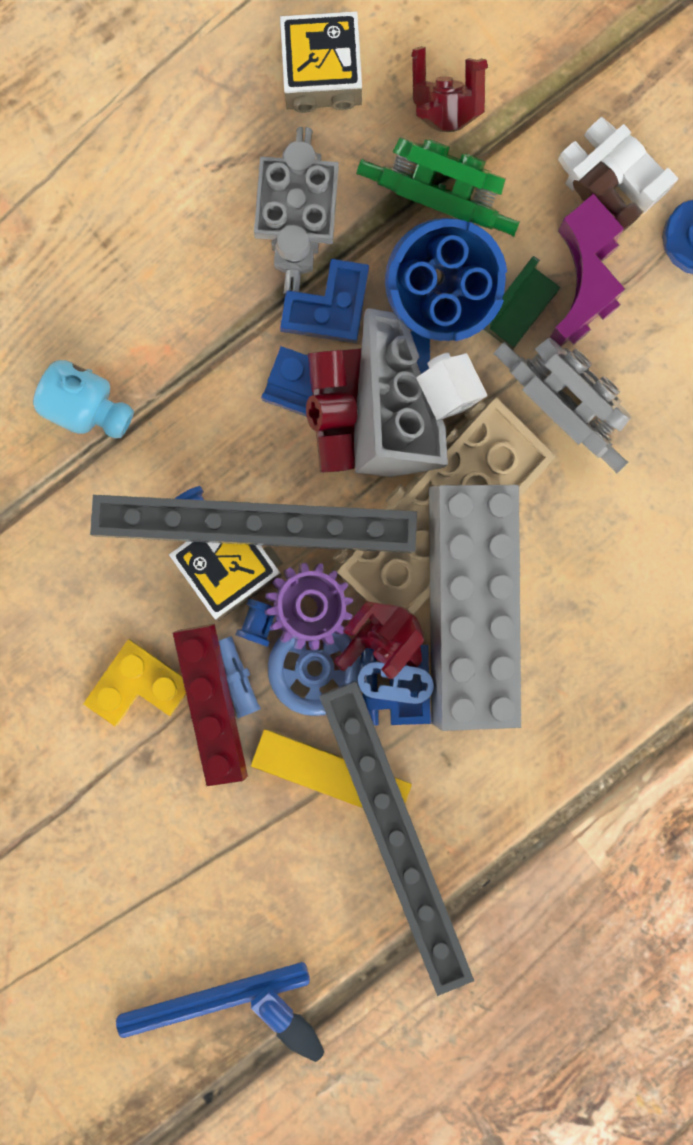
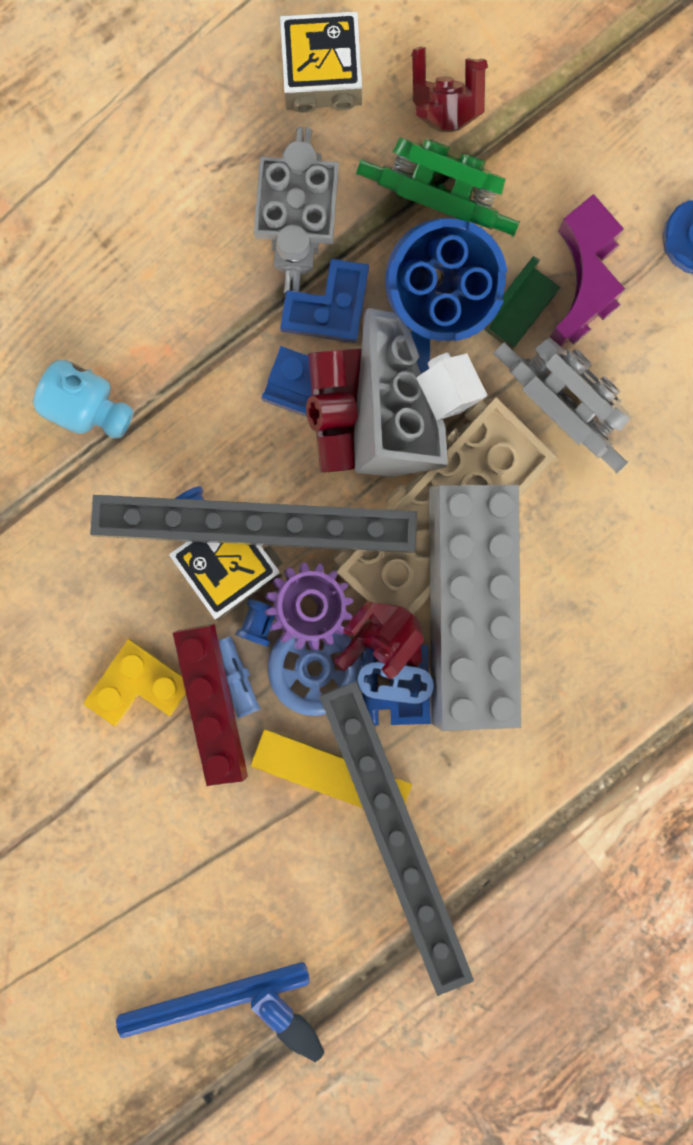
(616, 162): white hips -> none

